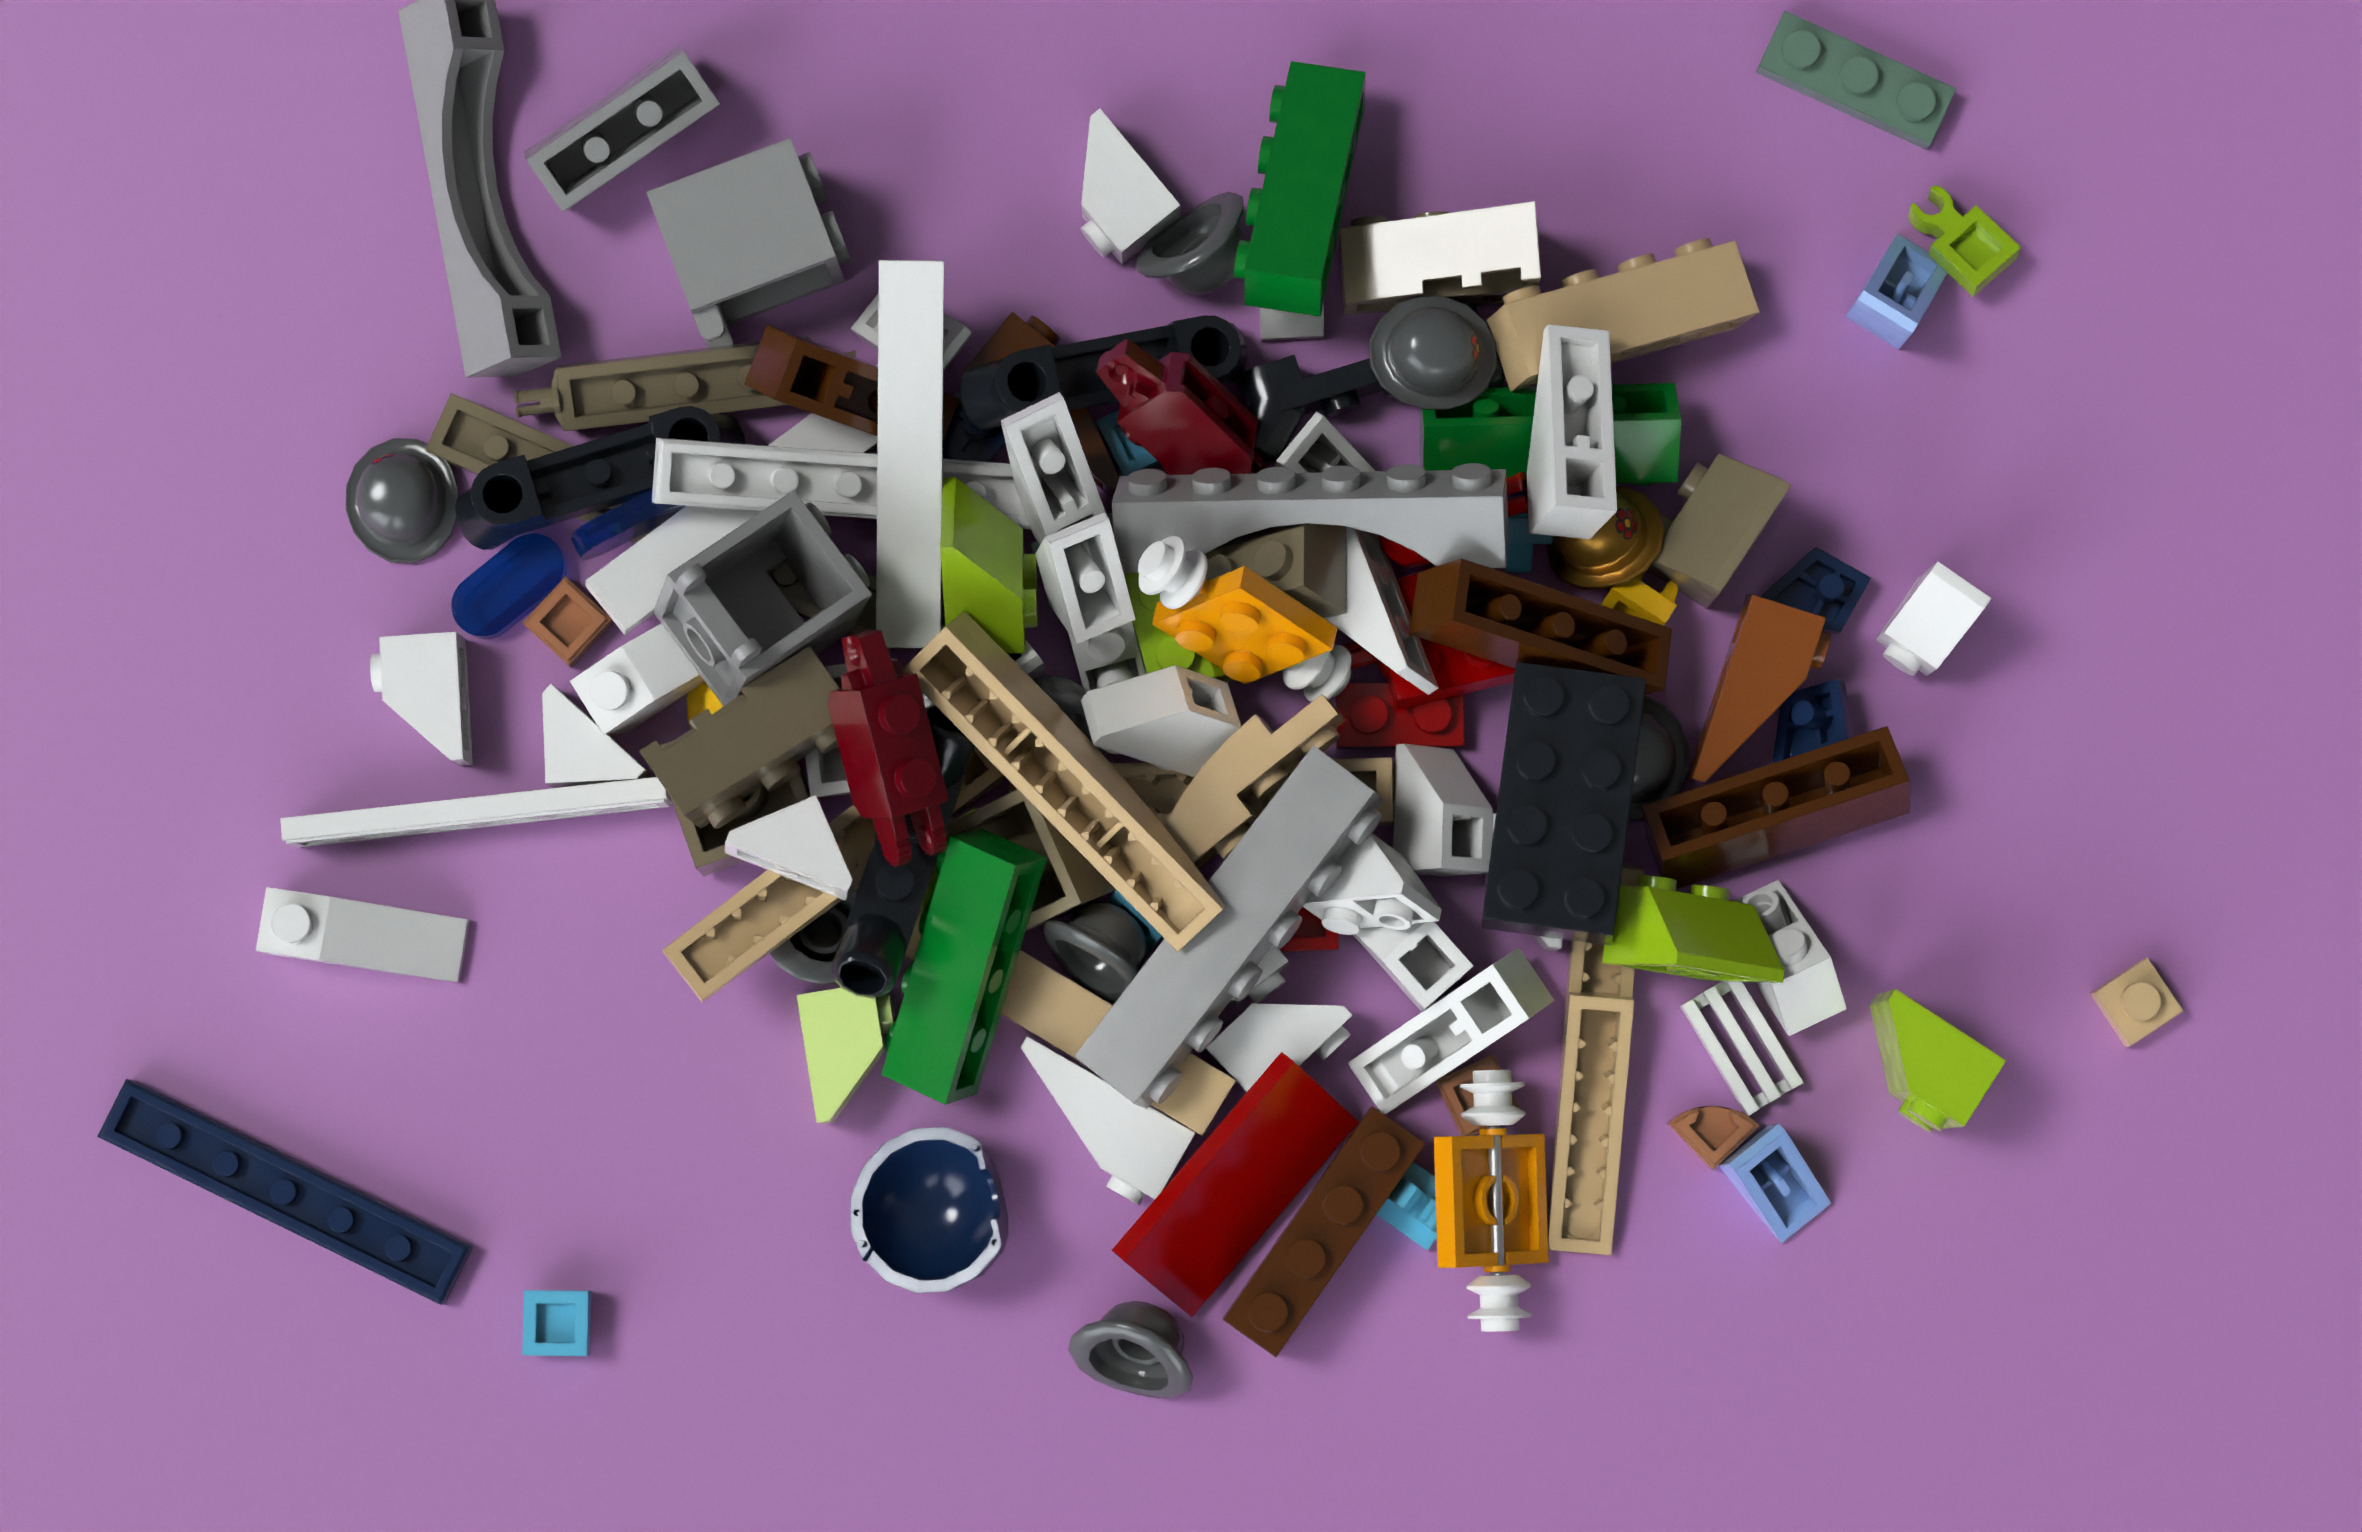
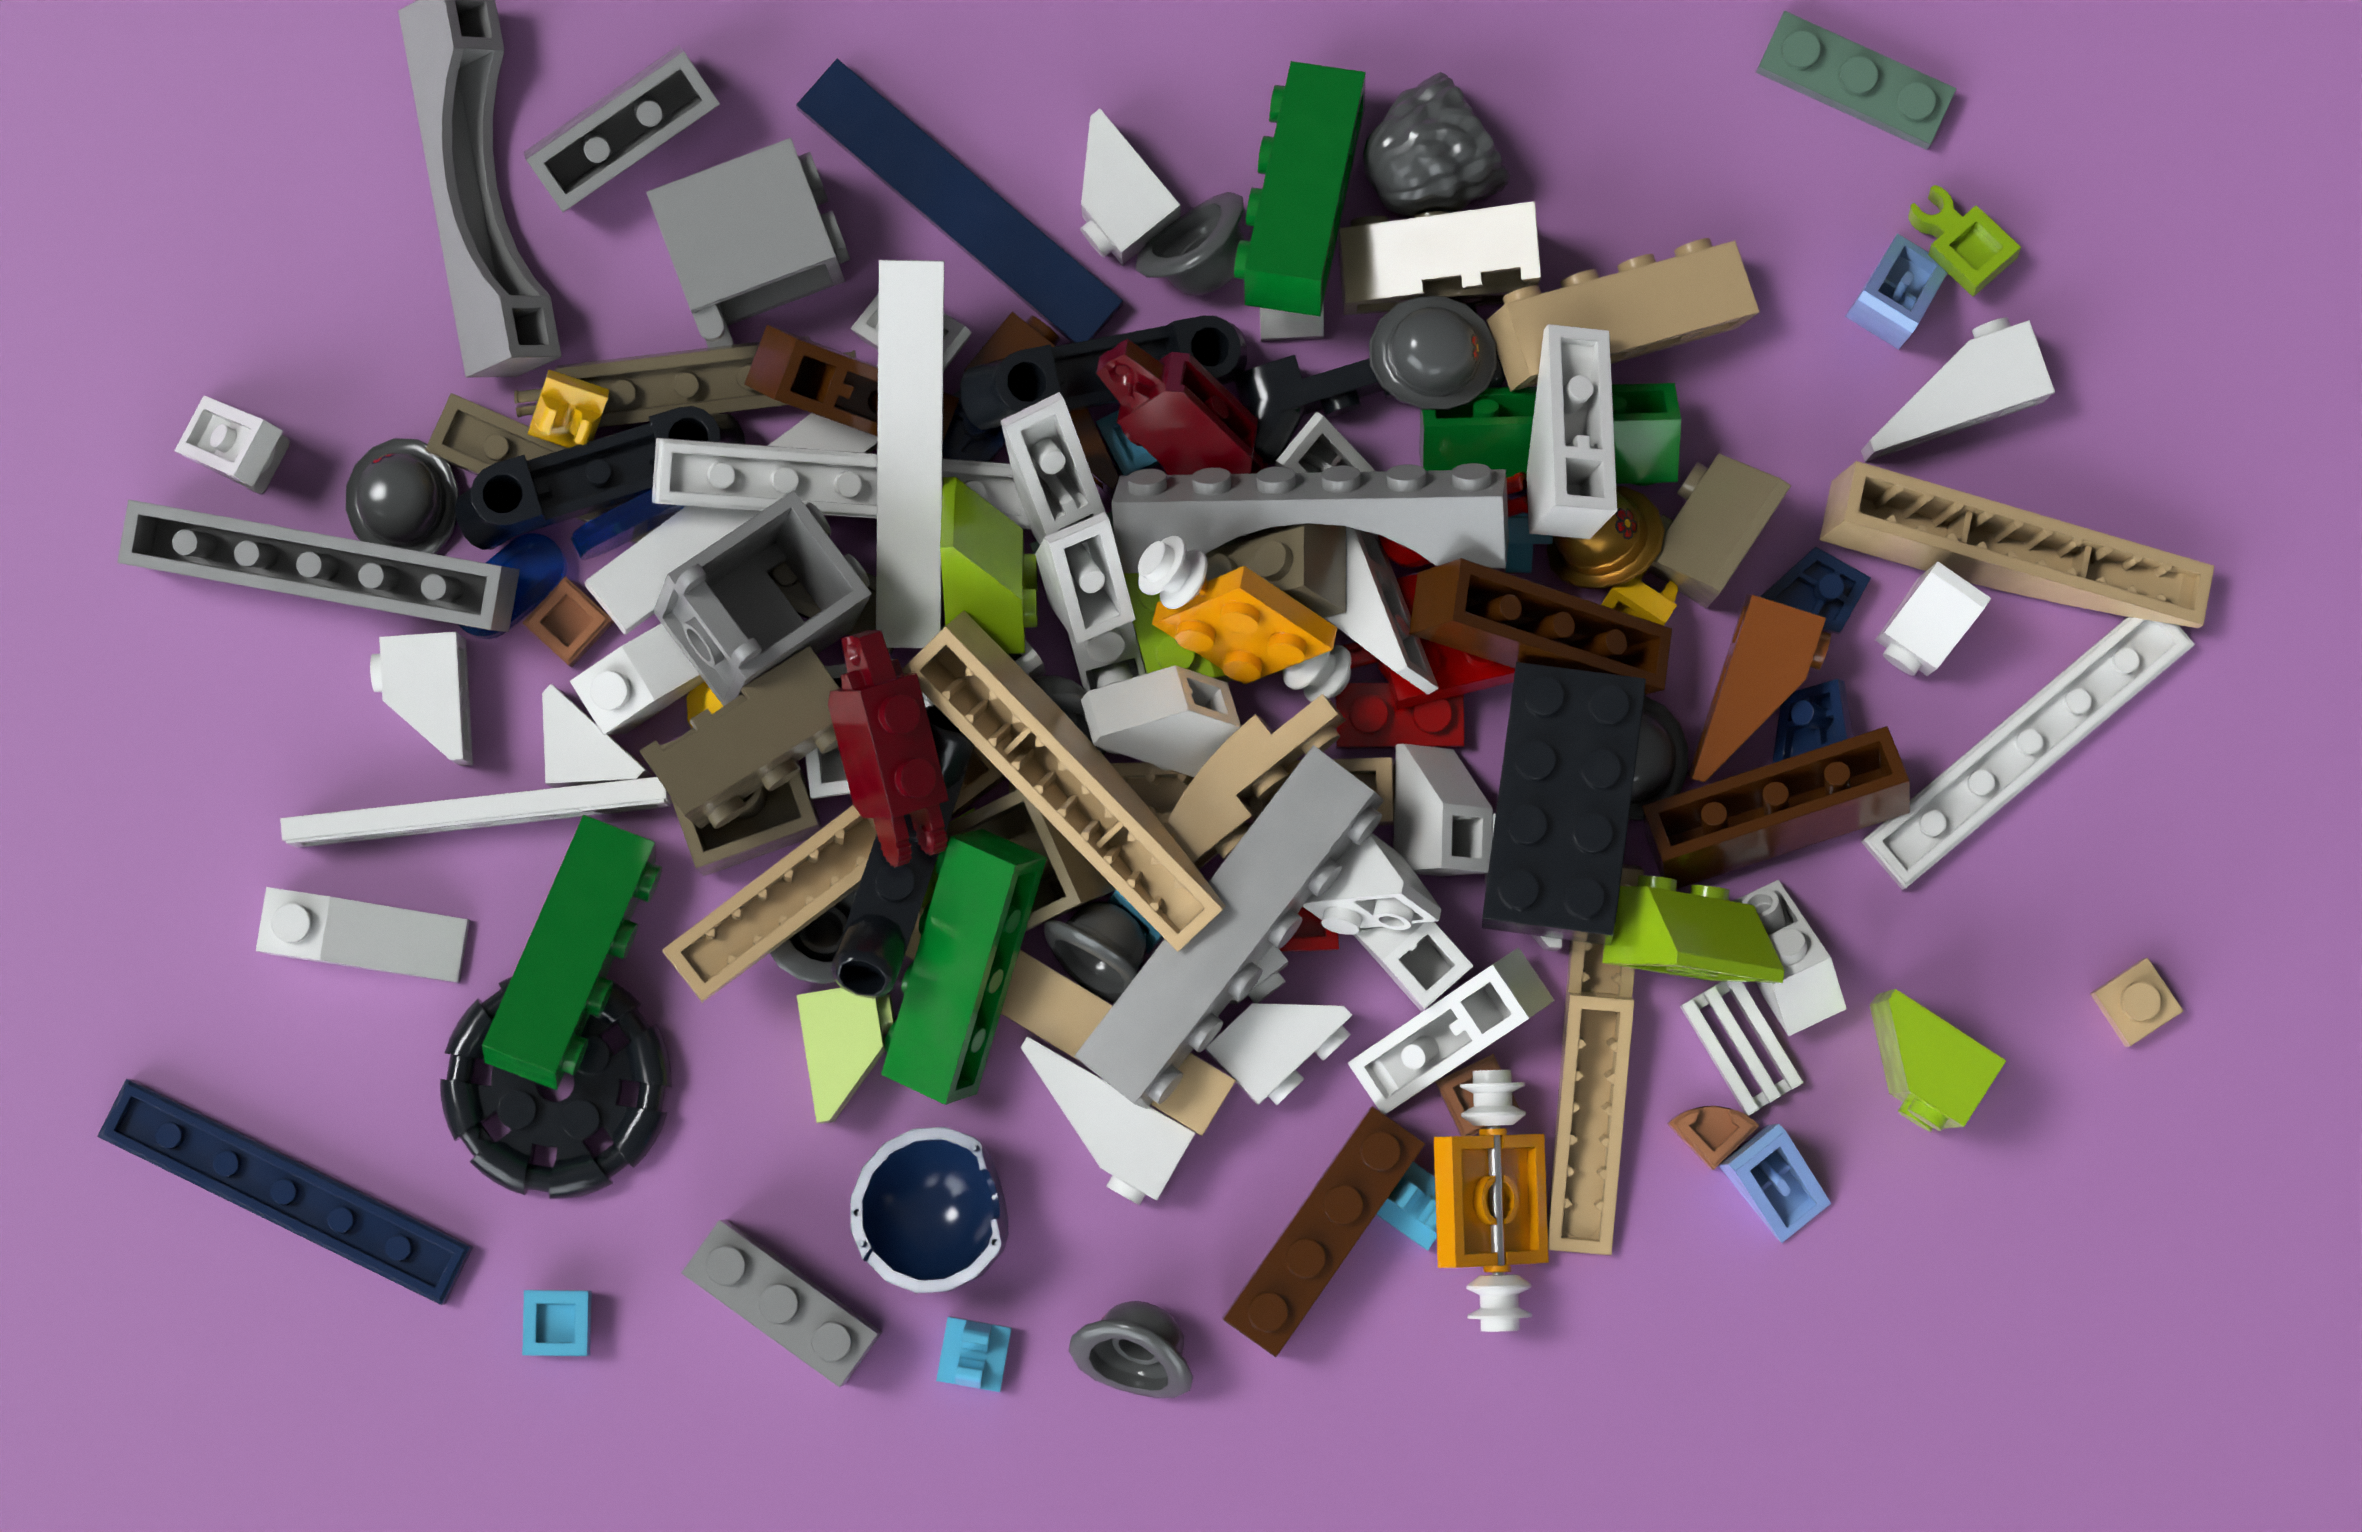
(233, 444): none -> white slope
(318, 566): none -> light grey brick
(562, 1123): none -> black plate
(567, 410): none -> yellow tile
(571, 952): none -> green brick
(782, 1302): none -> light grey brick
(794, 845): white slope -> none
(959, 204): none -> dark blue tile
(974, 1354): none -> medium azure tile
(1235, 1185): red tile -> none
(1432, 152): none -> dark grey hair
(1981, 382): none -> white slope
(2011, 548): none -> tan slope
(2025, 746): none -> white tile

